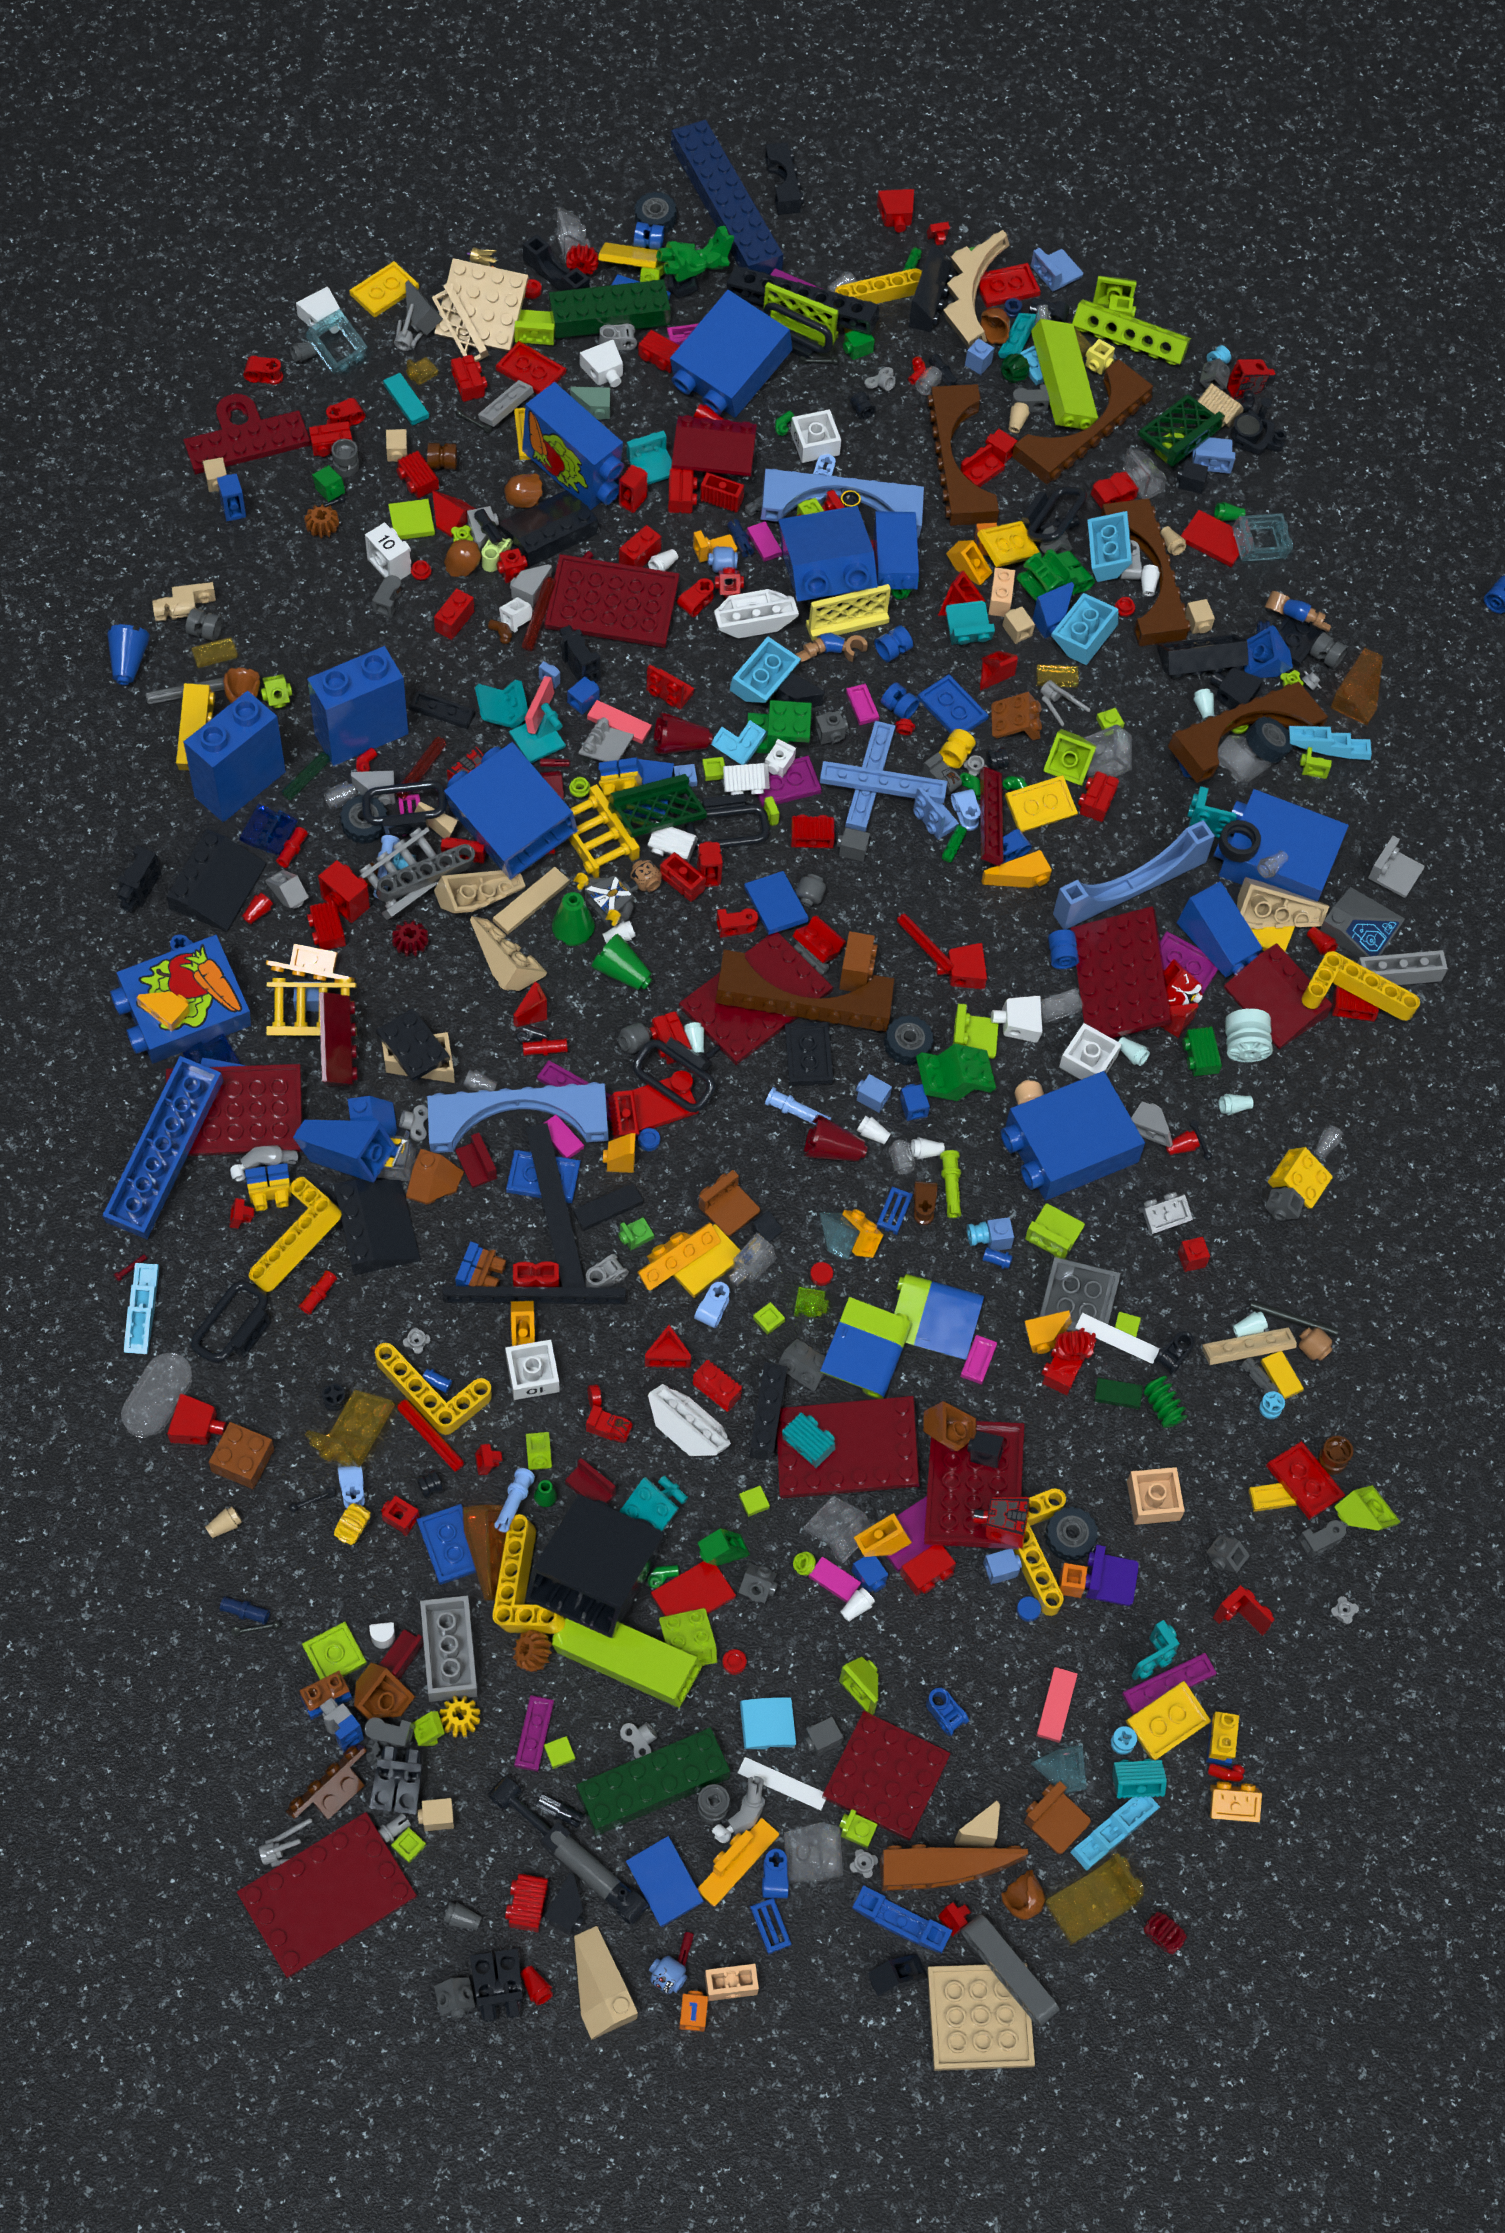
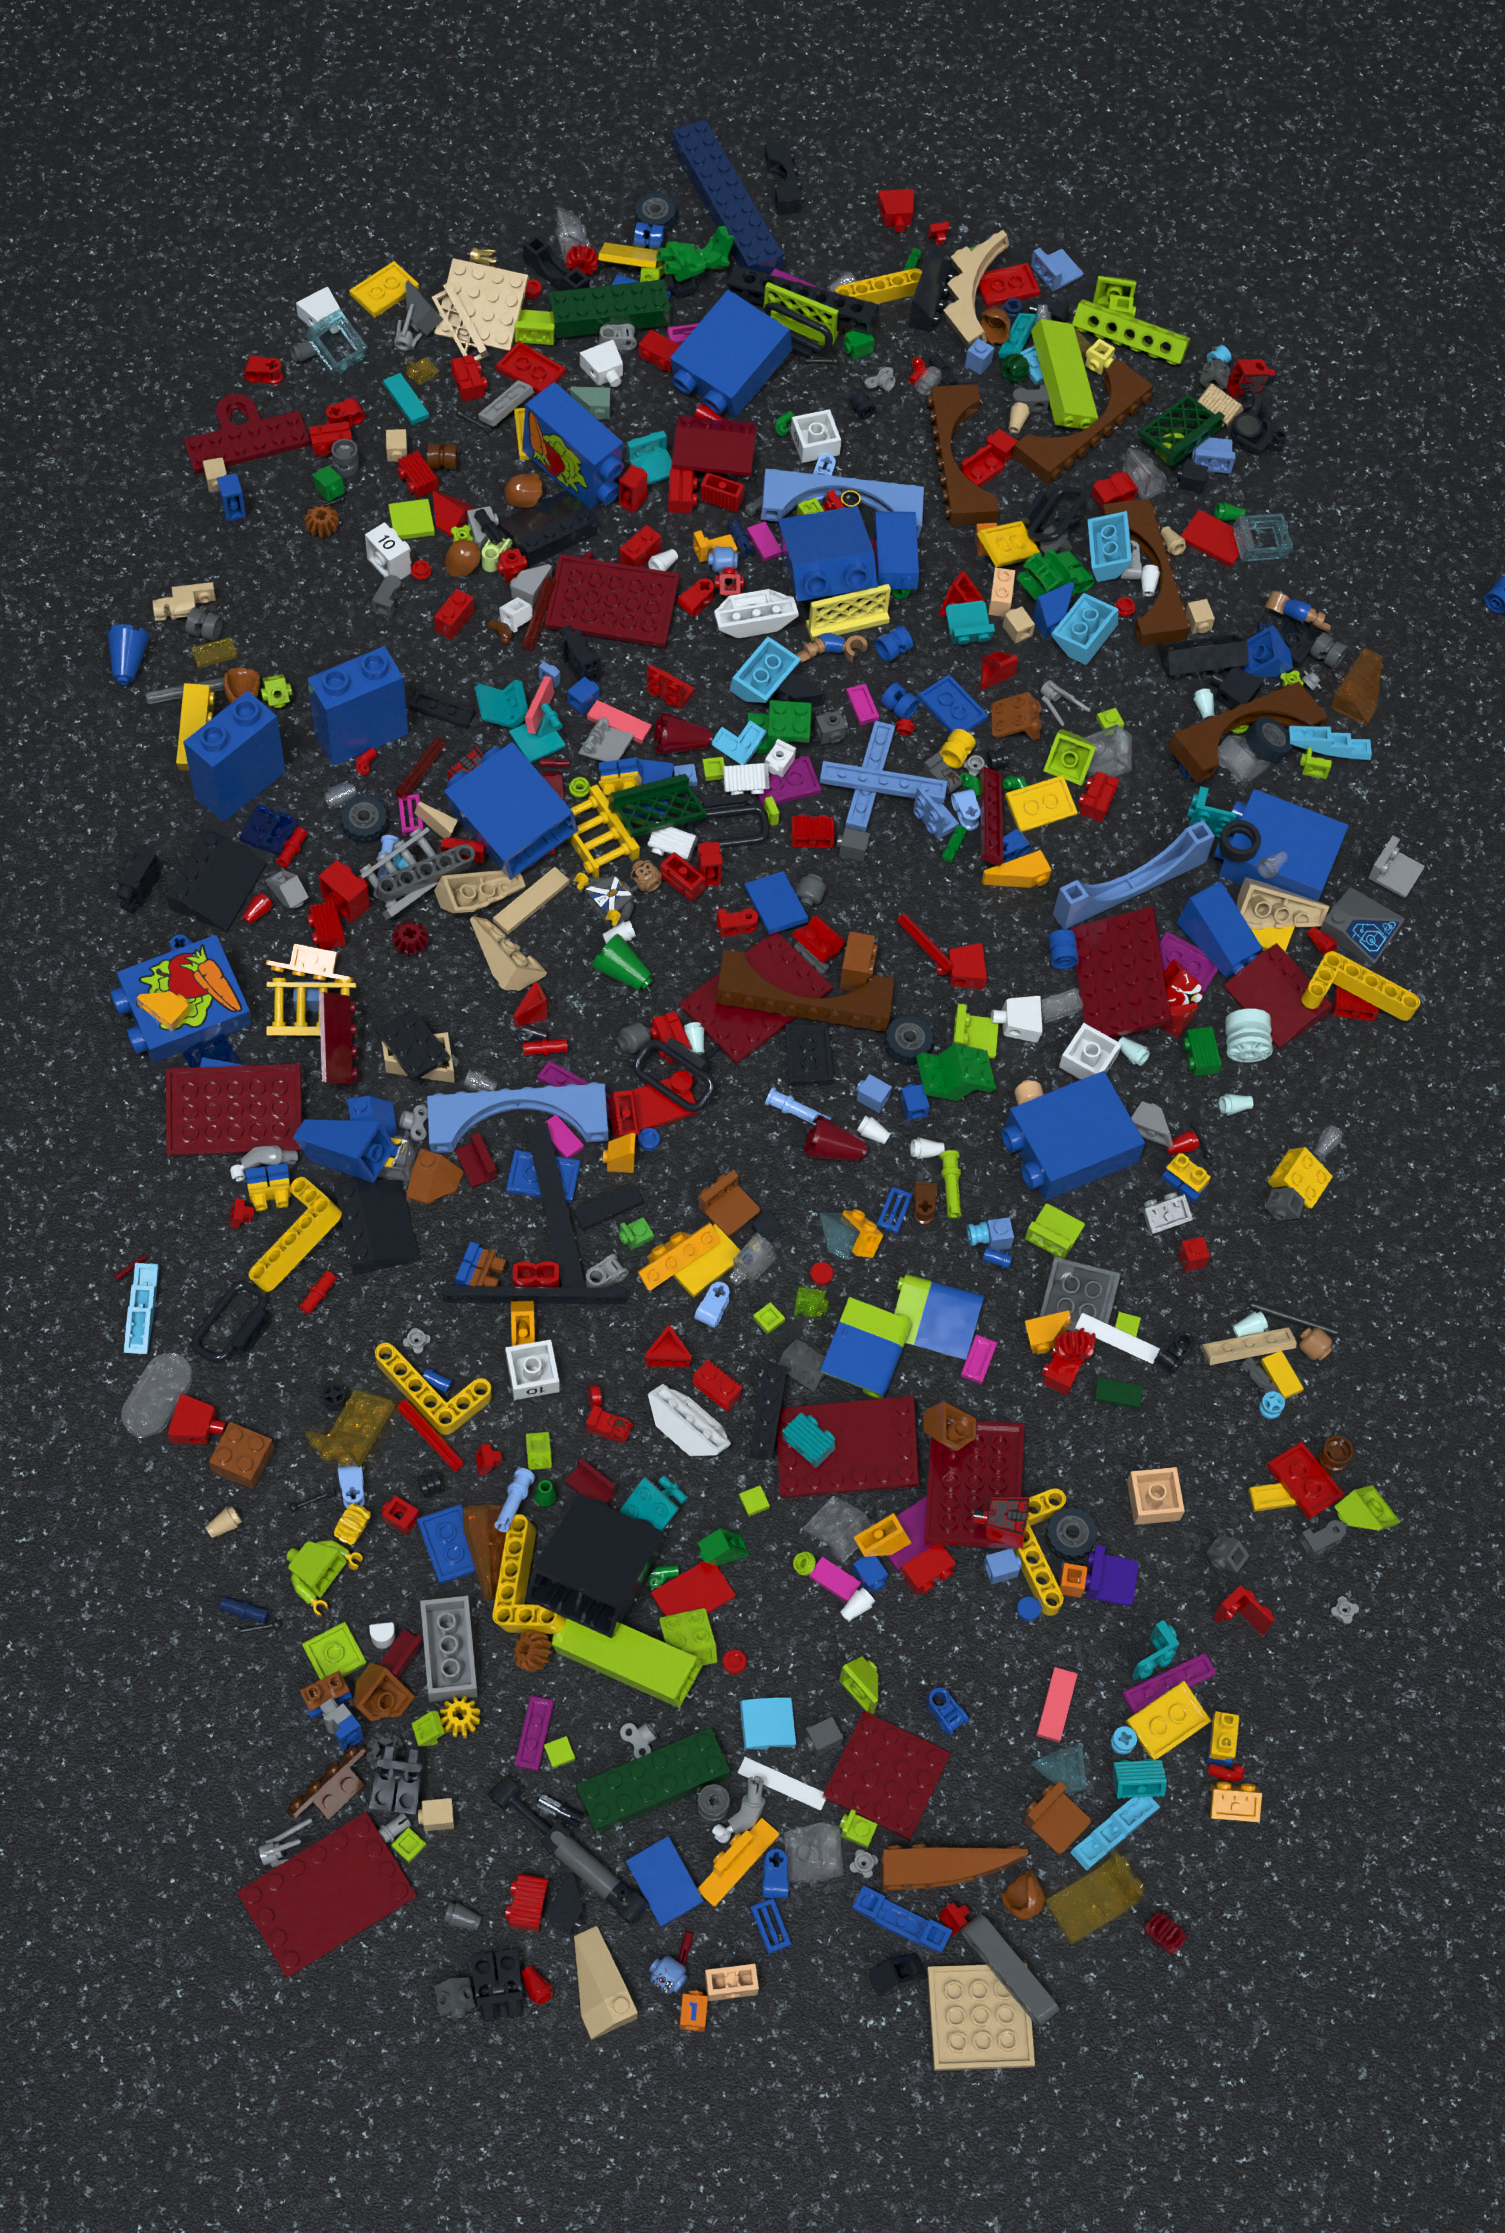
(163, 1147): blue brick -> none
(305, 775): clear green axle -> none
(317, 1567): none -> lime torso
(366, 780): light grey slope -> none
(390, 1734): dark grey leg -> none
(409, 822): black bar -> none
(573, 920): green cone -> none
(758, 1583): dark grey brick -> none
(902, 1157): clear brick -> none
(968, 558): light orange slope -> none
(980, 1831): tan slope -> none
(986, 1449): black brick -> none
(1061, 675): clear yellow tile -> none
(1163, 1402): green piece -> none
(1182, 1171): none -> yellow hips
(1408, 967): light grey brick -> none

